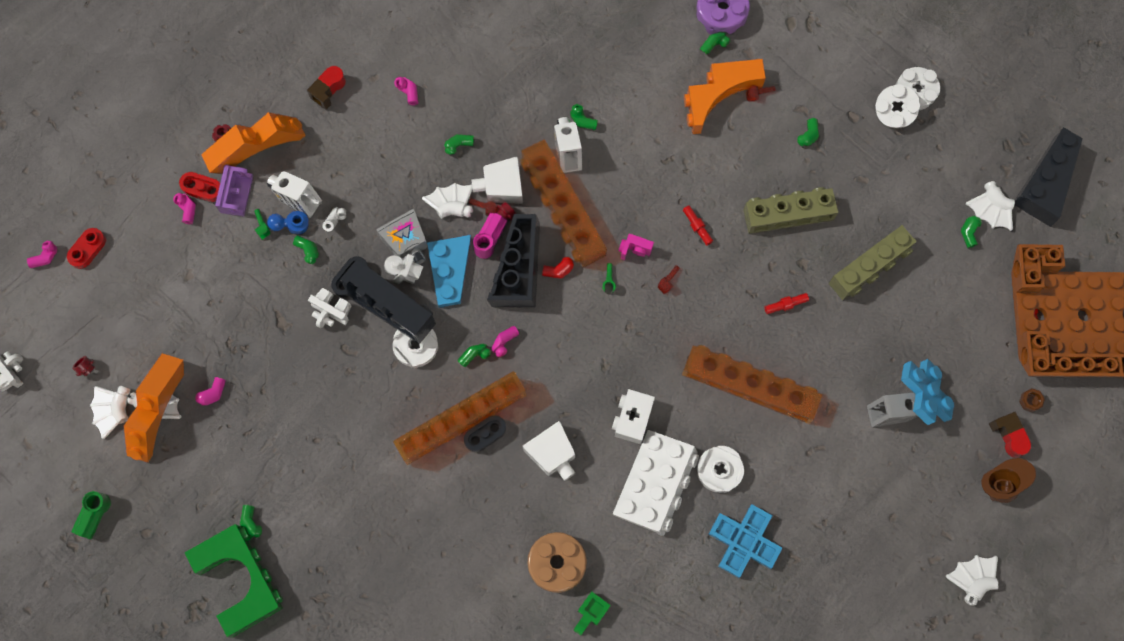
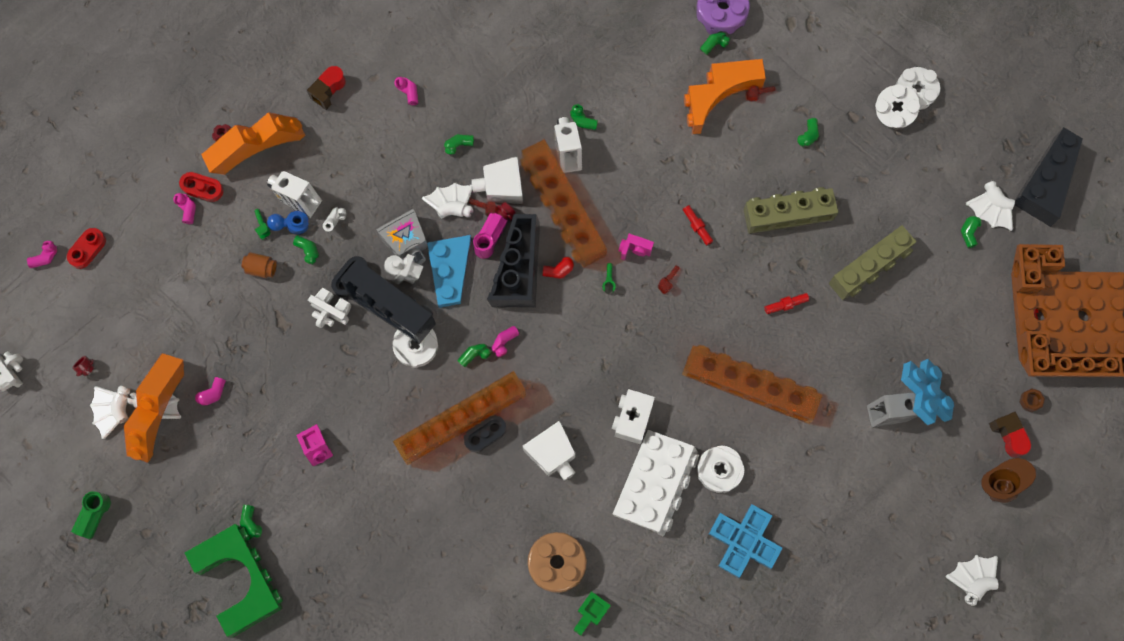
(234, 191): medium lavender hinge -> none
(259, 265): none -> dark orange brick
(314, 445): none -> dark pink bracket

